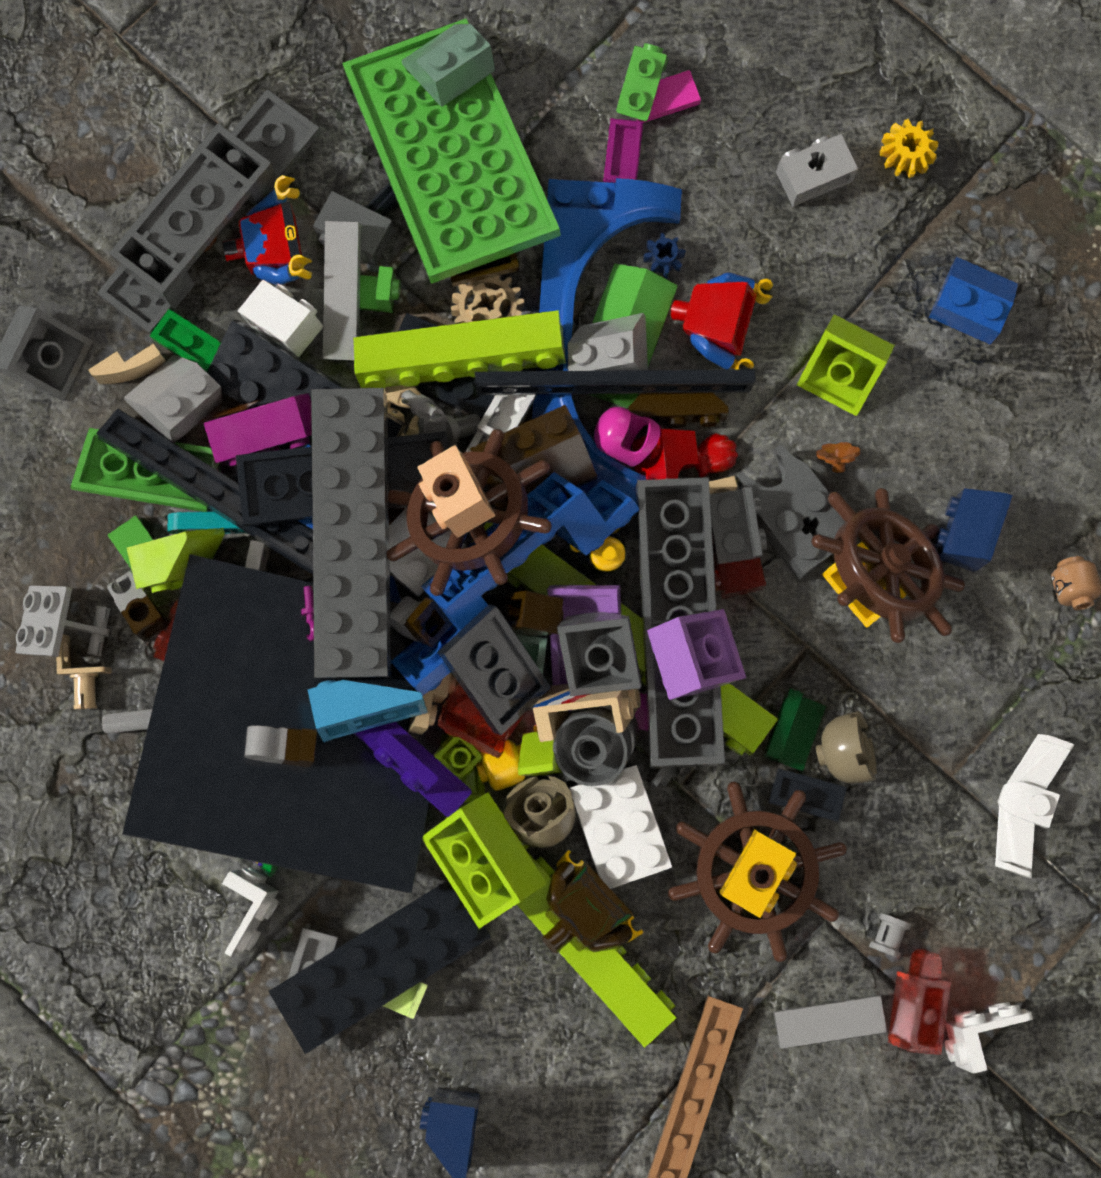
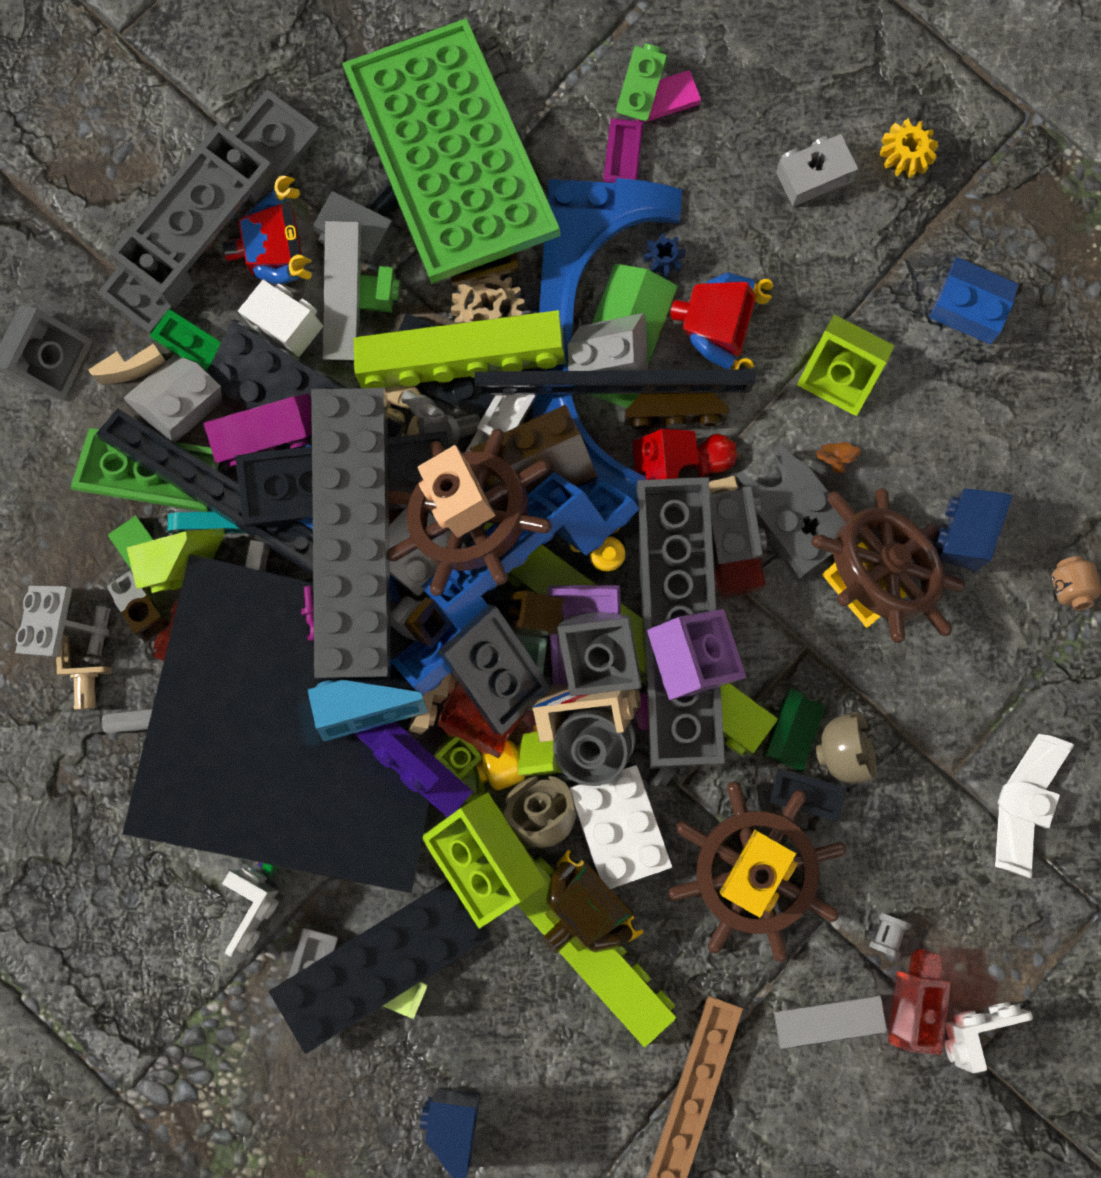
(228, 411): reddish brown sticker -> none
(281, 745): leg -> none
(451, 62): sand green slope -> none
(617, 431): dark pink helmet -> none

